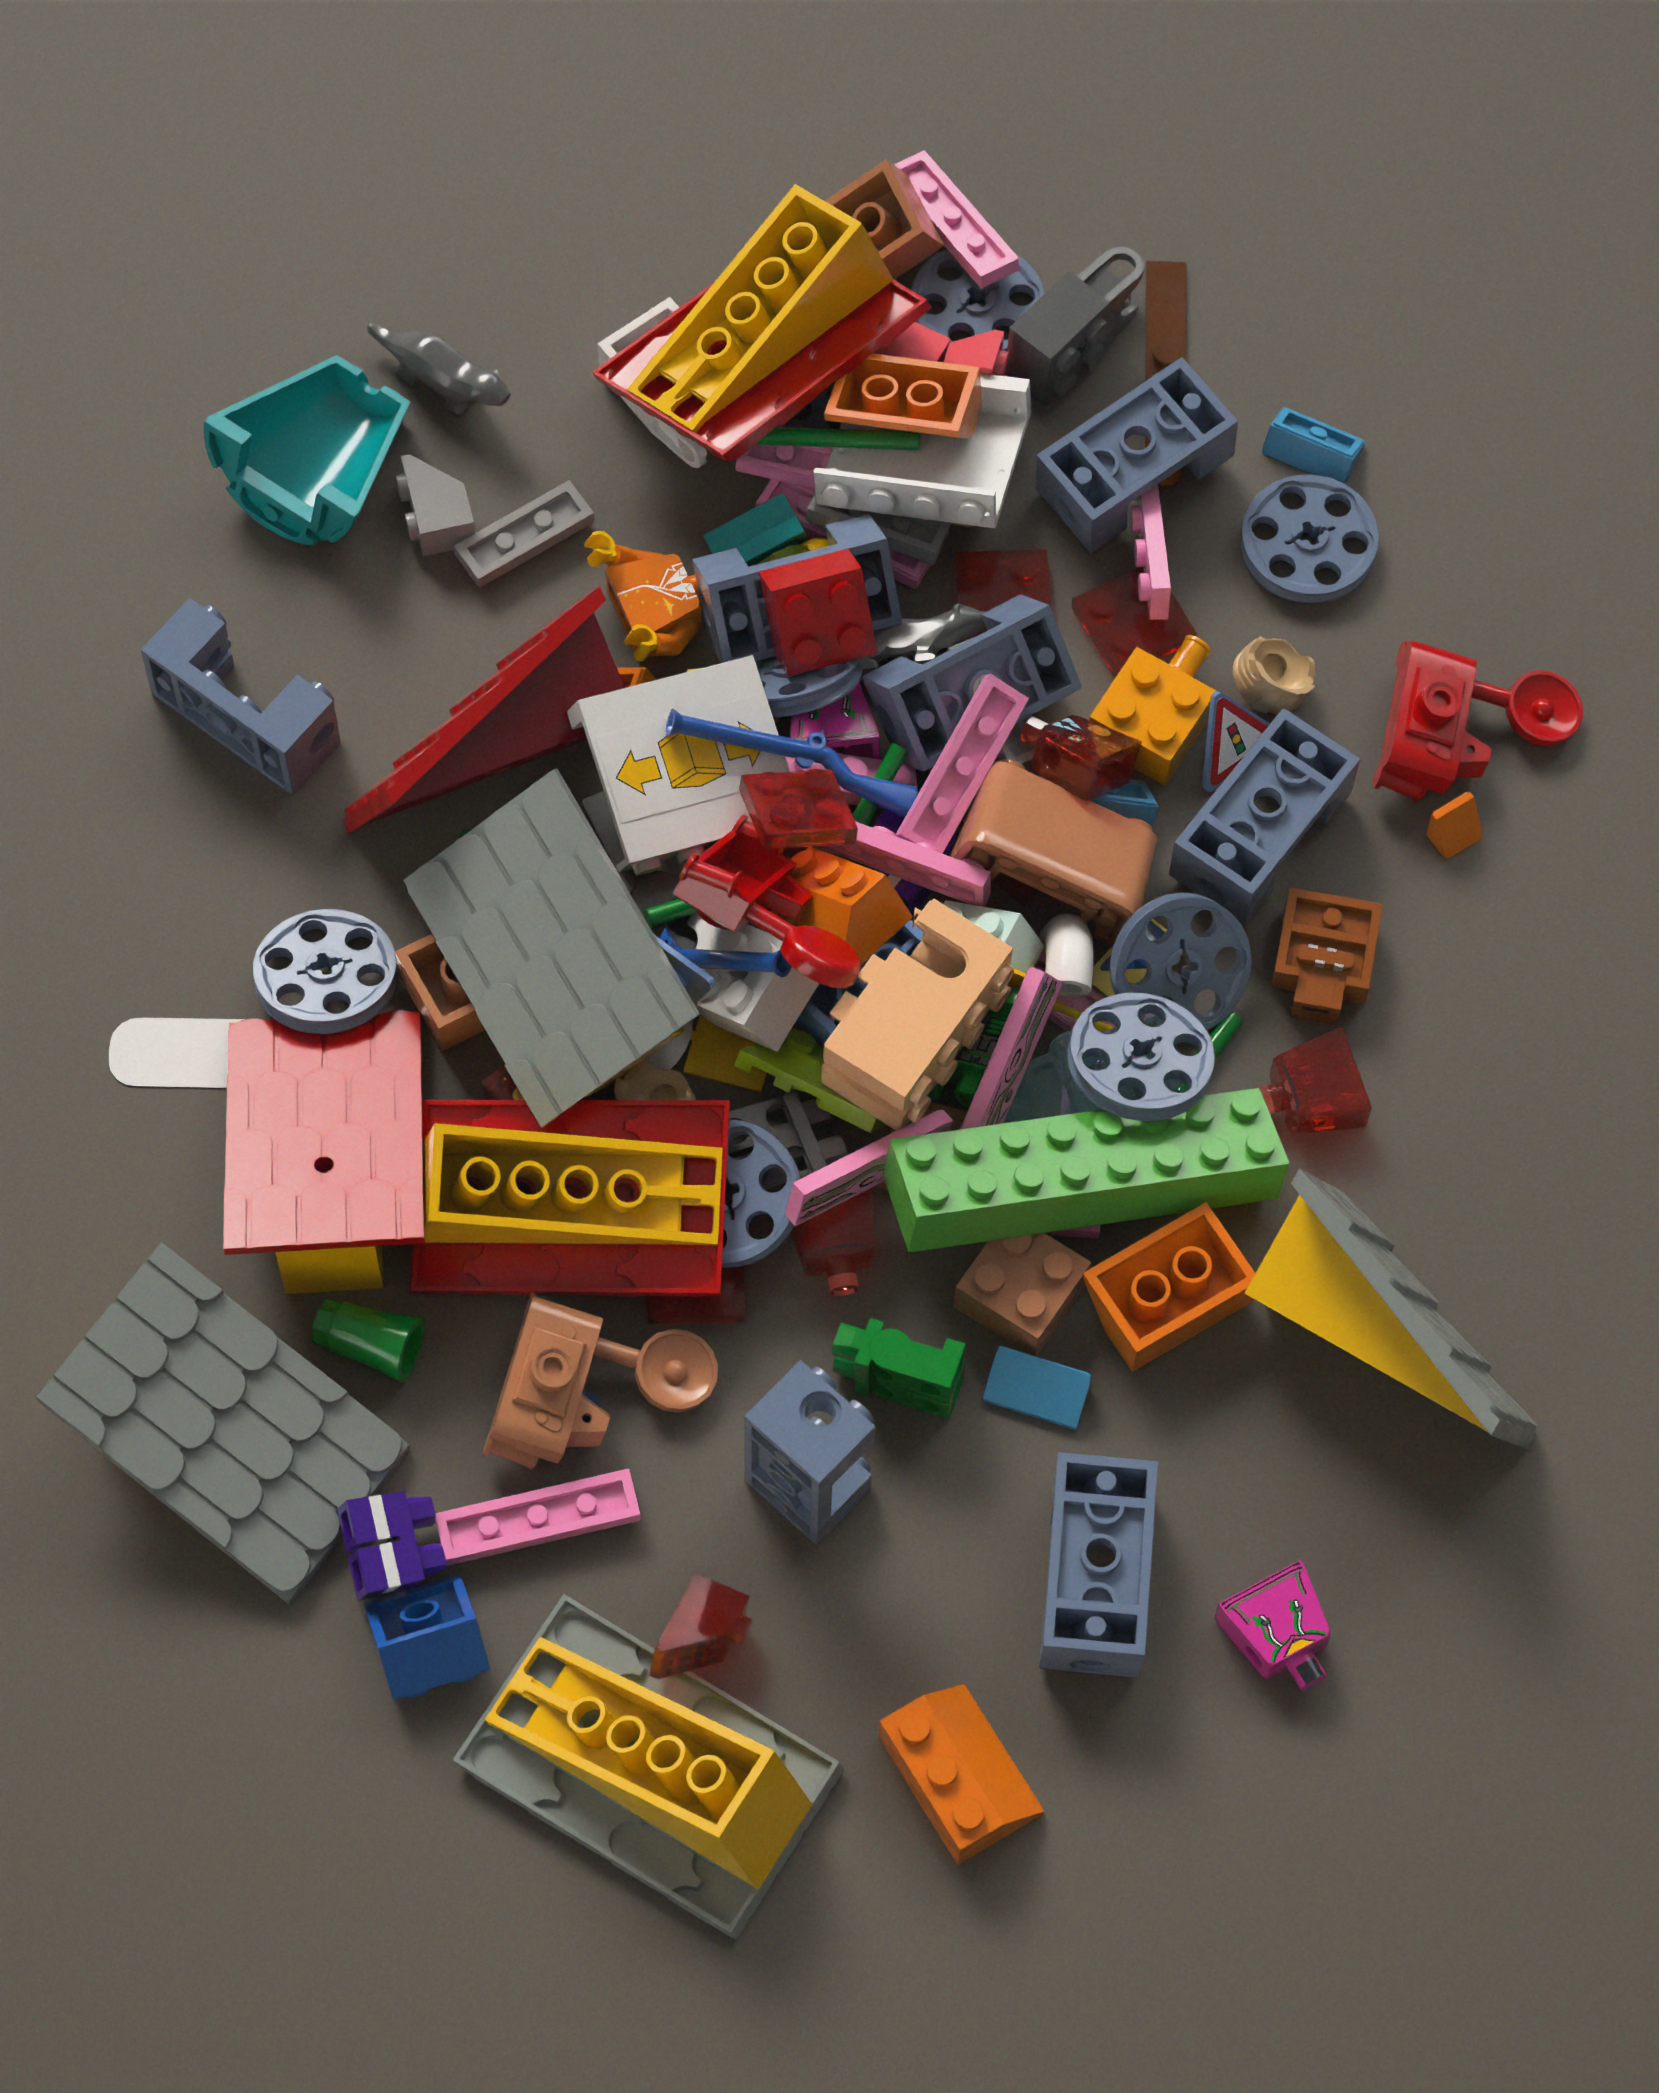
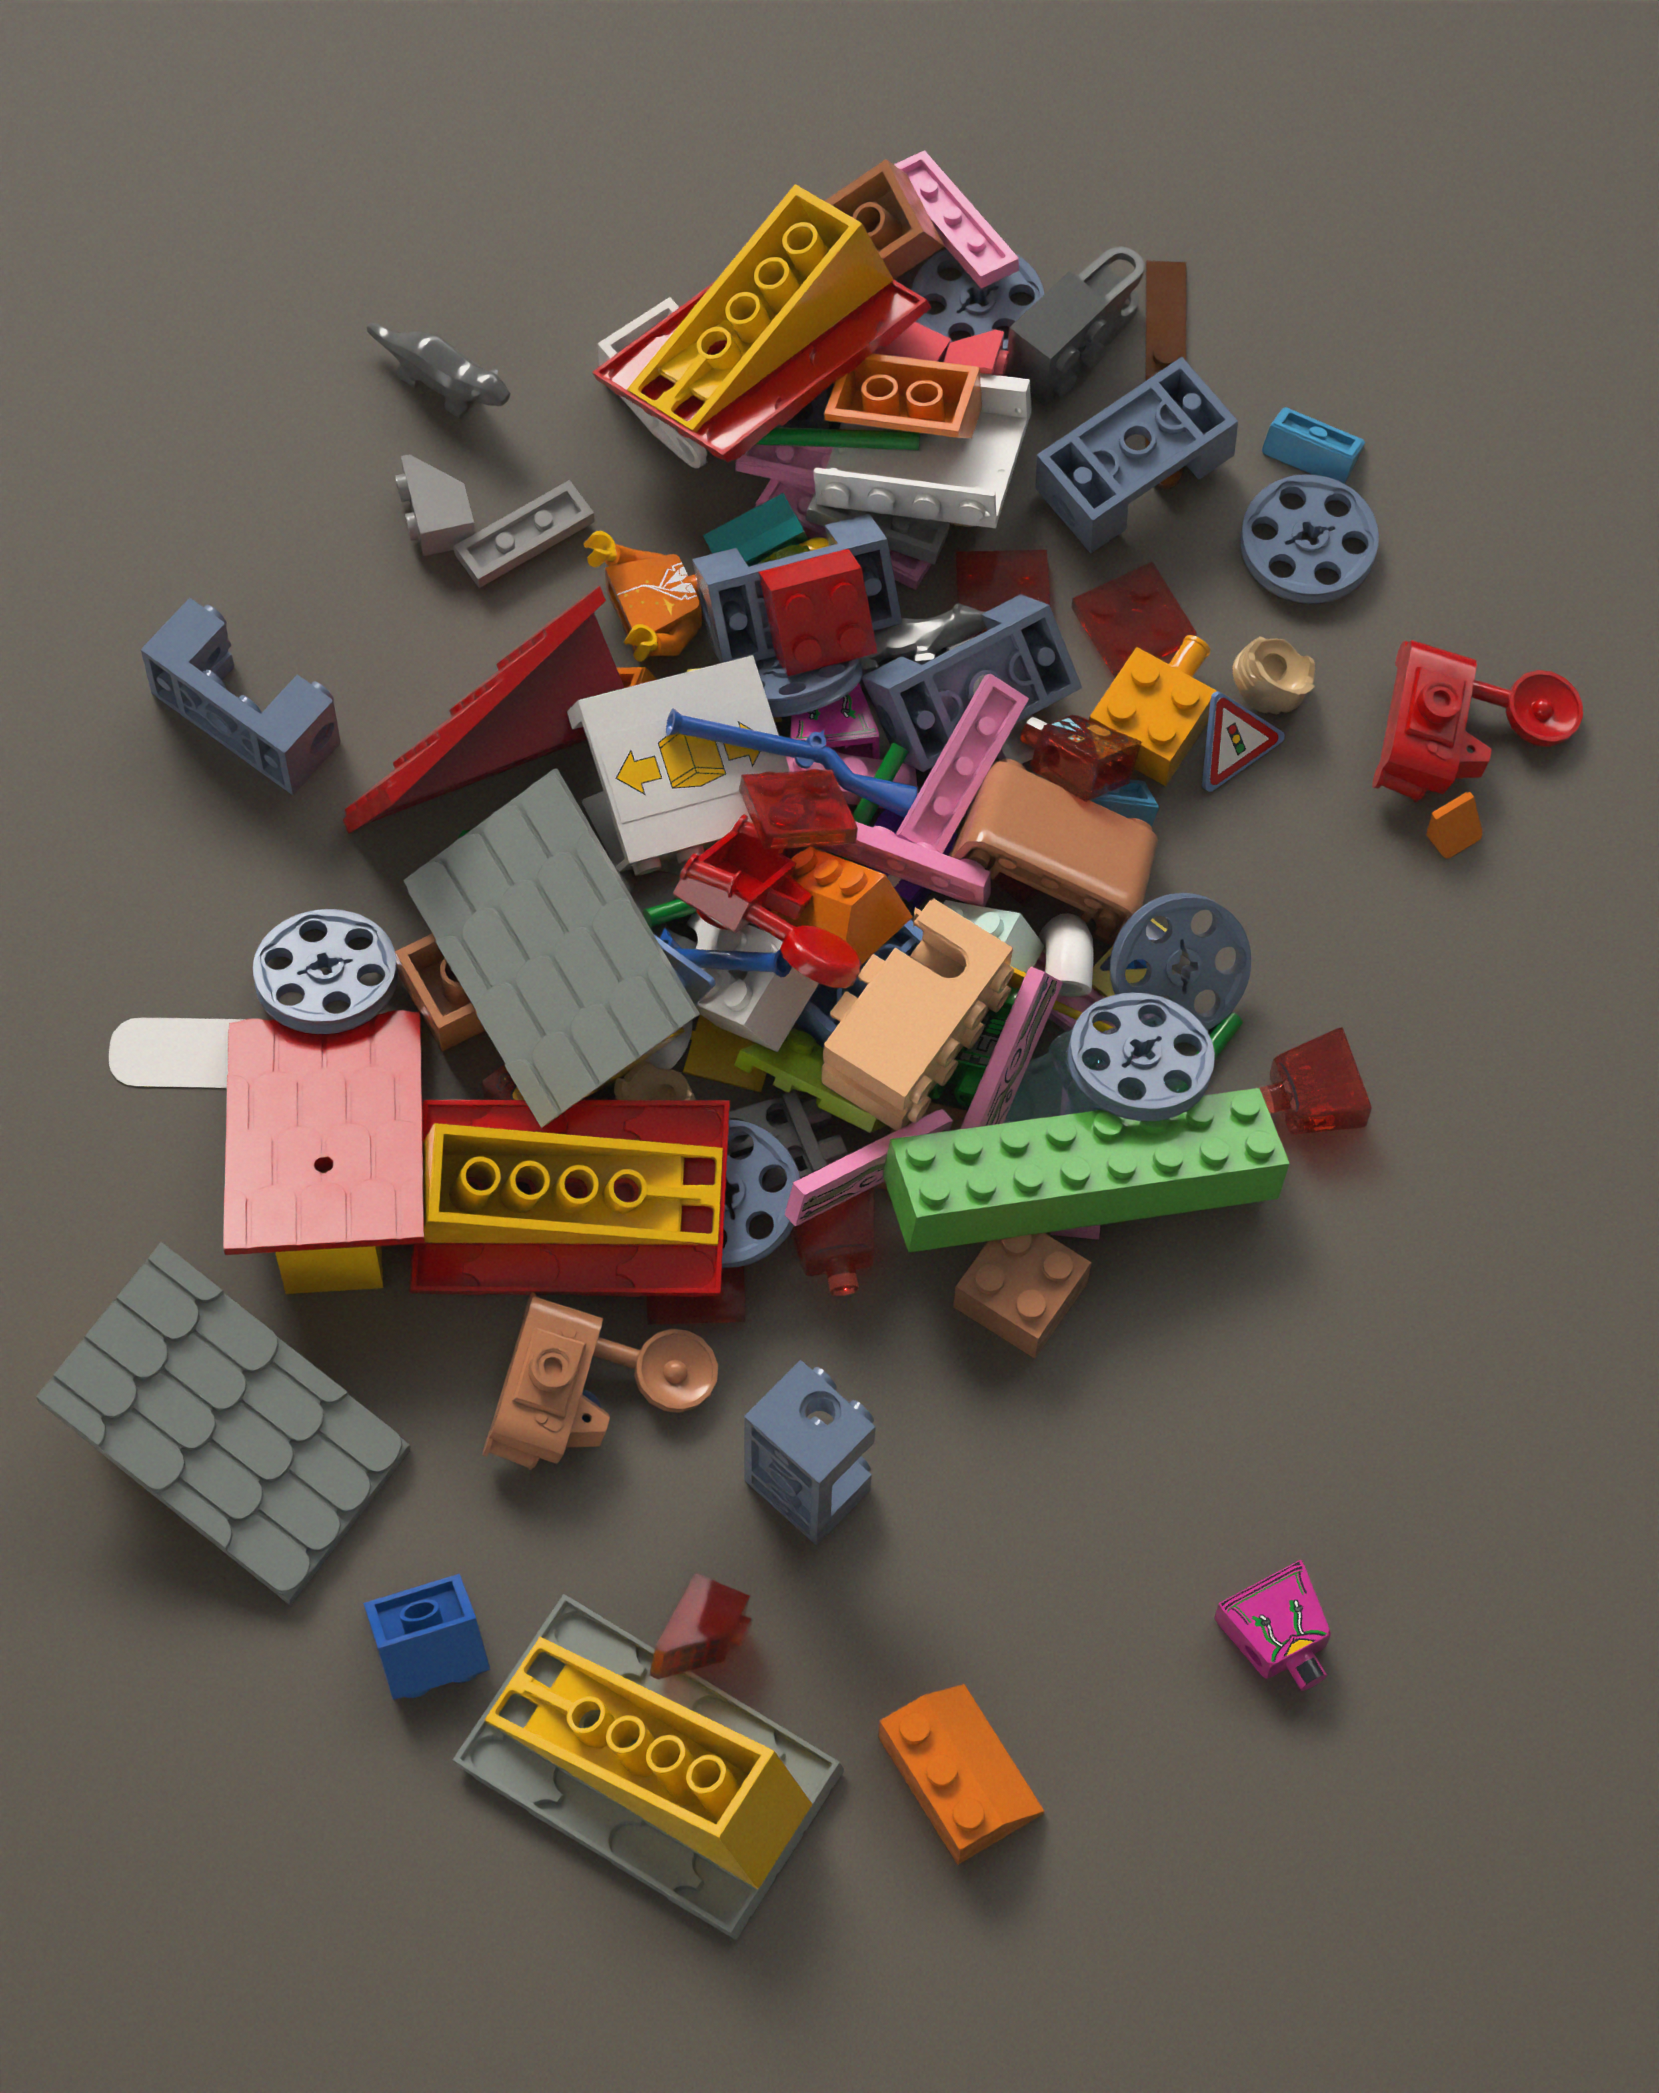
(306, 449): teal cone -> none
(370, 1336): green plant -> none
(392, 1564): dark purple hips -> none
(537, 1517): bright pink plate -> none
(900, 1367): green hips -> none
(1037, 1387): dark azure slope -> none
(1095, 1613): sand blue plate -> none
(1151, 553): bright pink plate -> none
(1169, 1286): orange slope -> none
(1235, 848): sand blue plate -> none
(1325, 952): dark orange piece -> none
(1345, 1284): piece -> none

